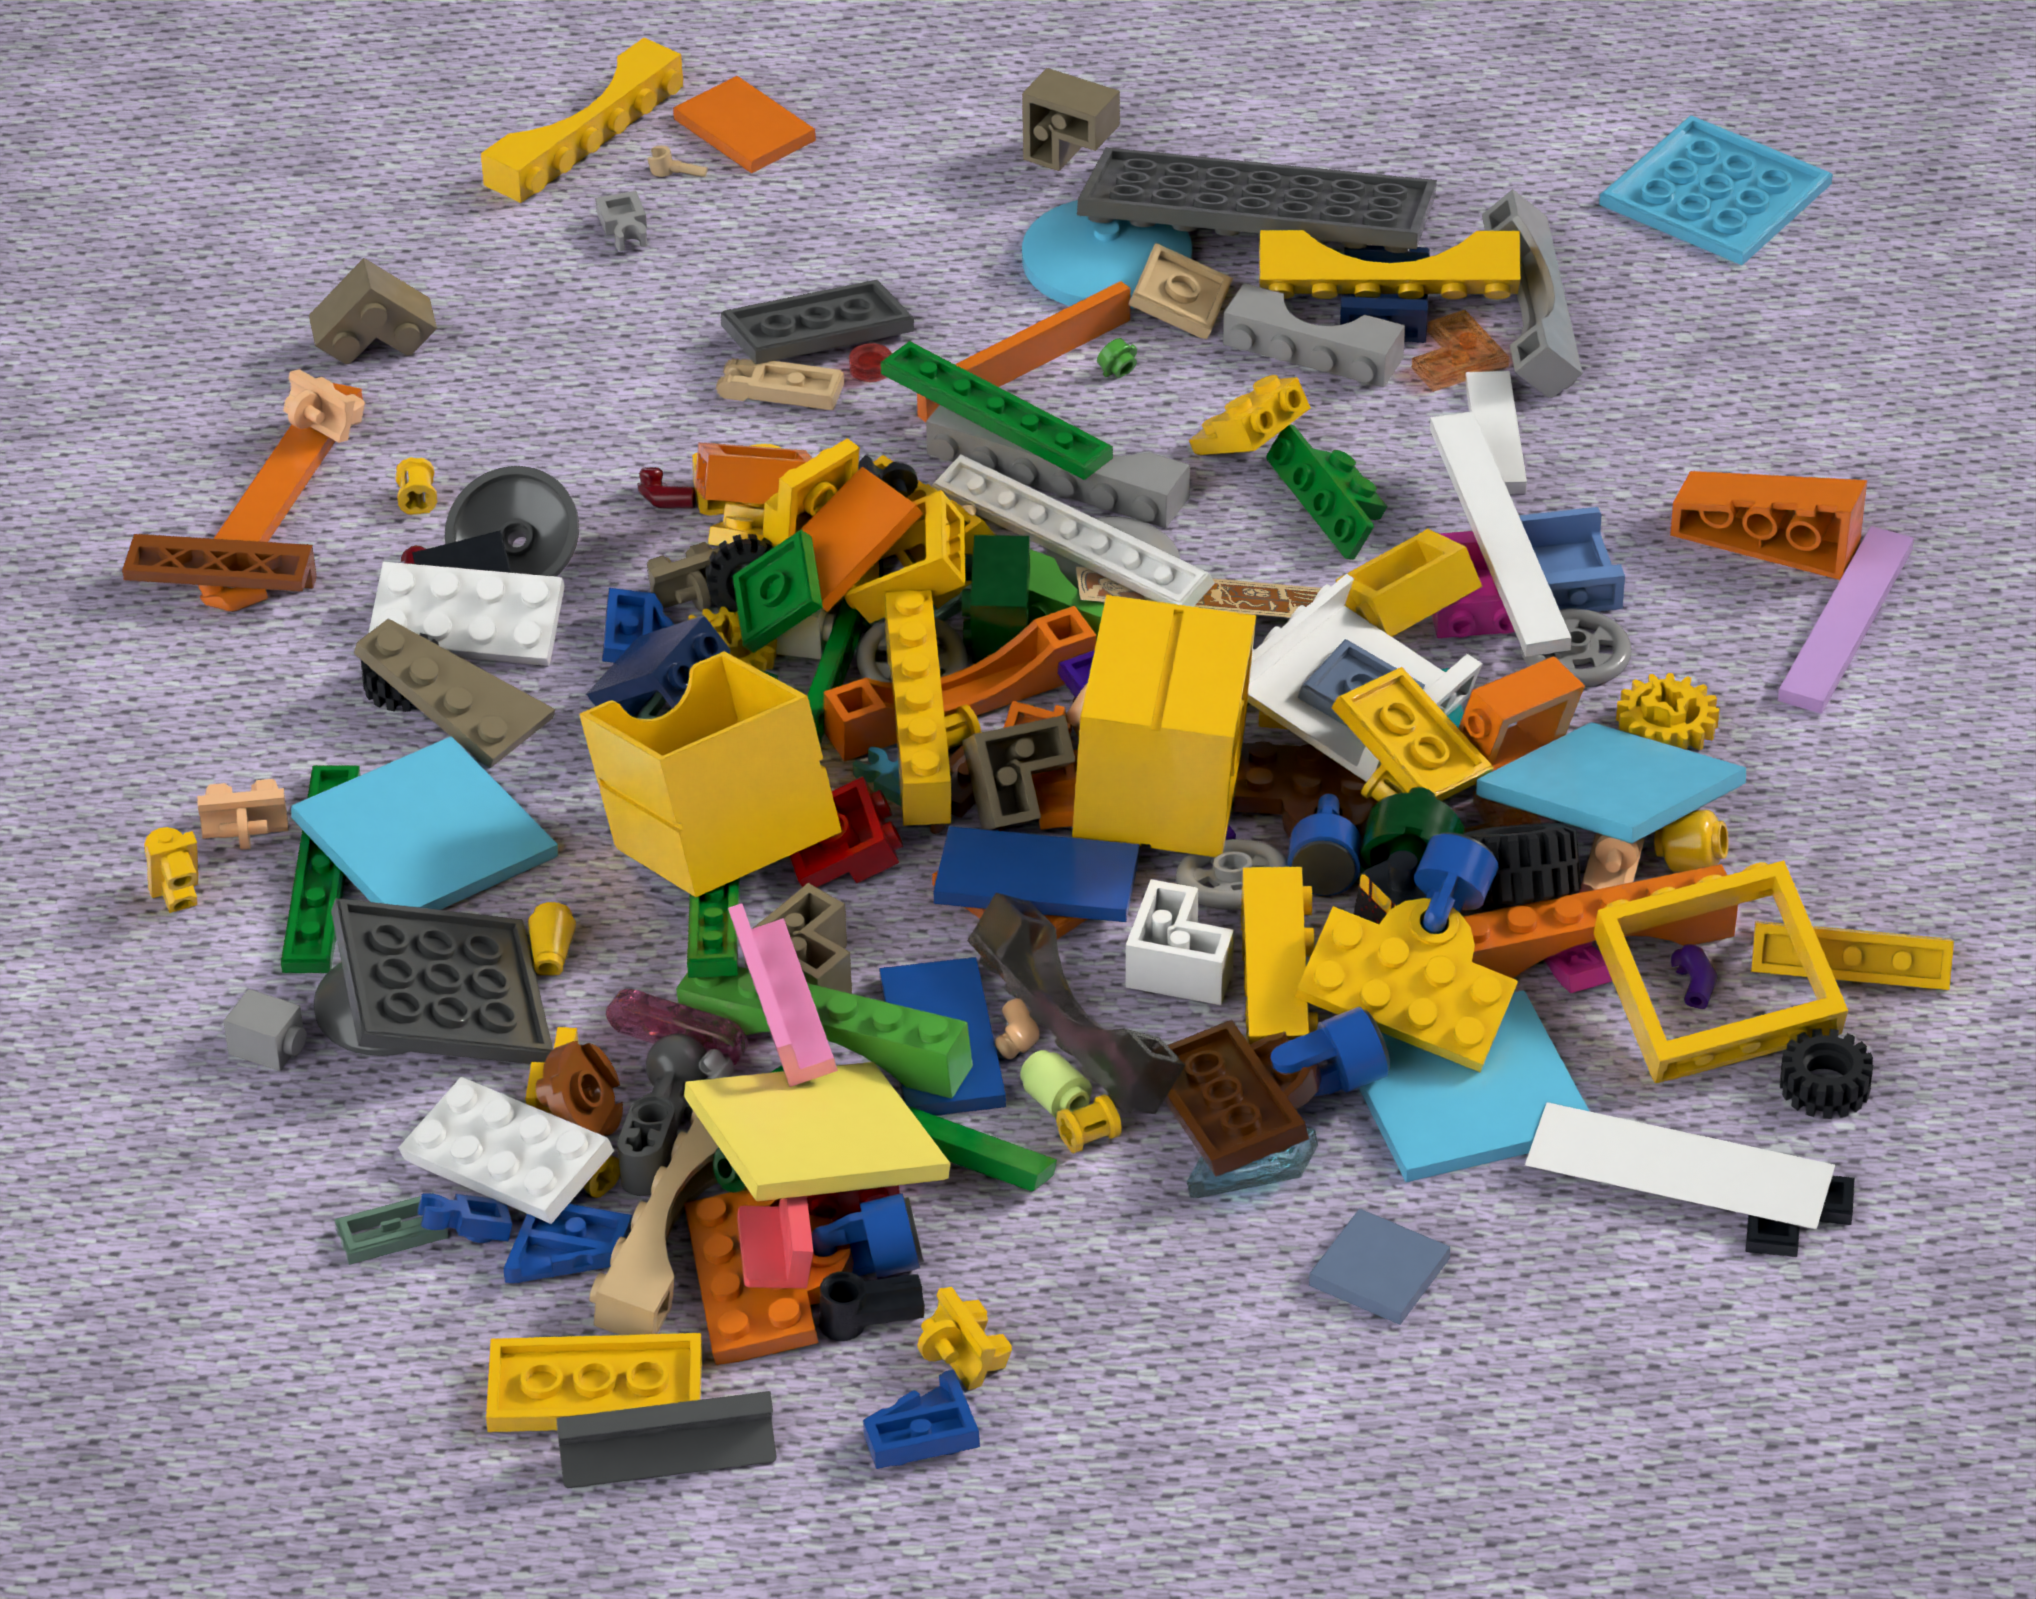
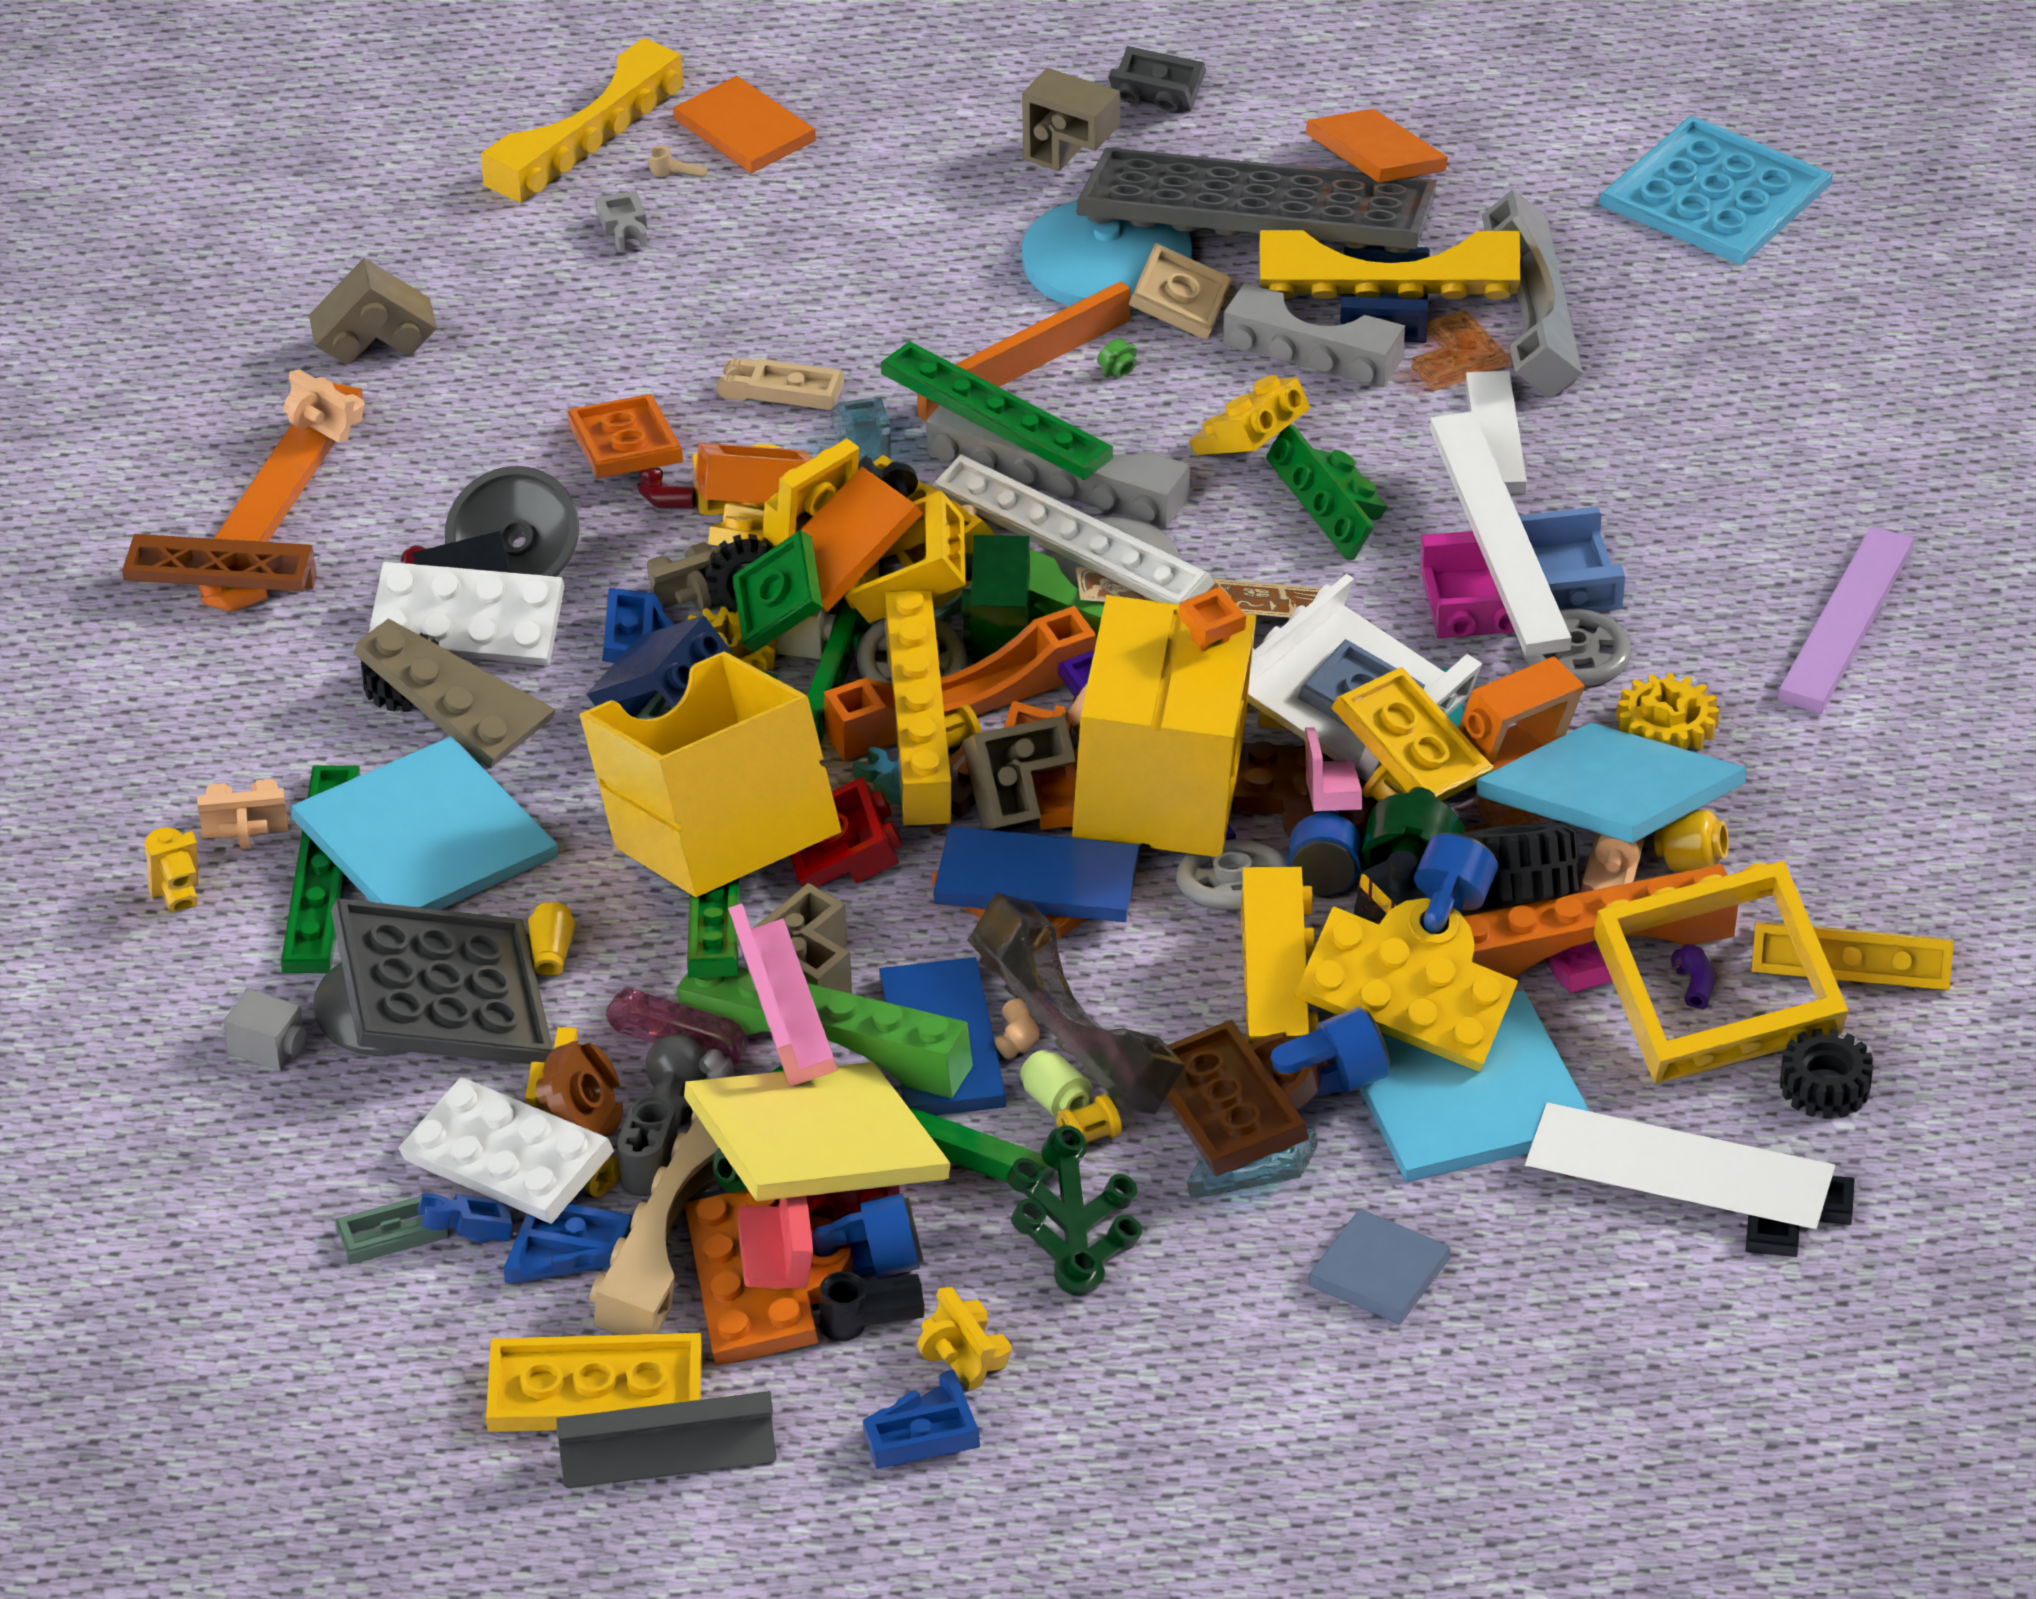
(410, 494): yellow bush -> none
(624, 436): none -> orange tile
(816, 321): dark grey tile -> none
(865, 425): none -> clear light blue slope
(866, 362): clear red tile -> none
(1075, 1265): none -> dark green plant
(1158, 79): none -> dark grey bracket
(1173, 951): white brick -> none
(1211, 617): none -> orange tile
(1330, 783): none -> bright pink panel
(1376, 145): none -> orange tile
(1411, 582): yellow window -> none
(1774, 518): orange wedge -> none

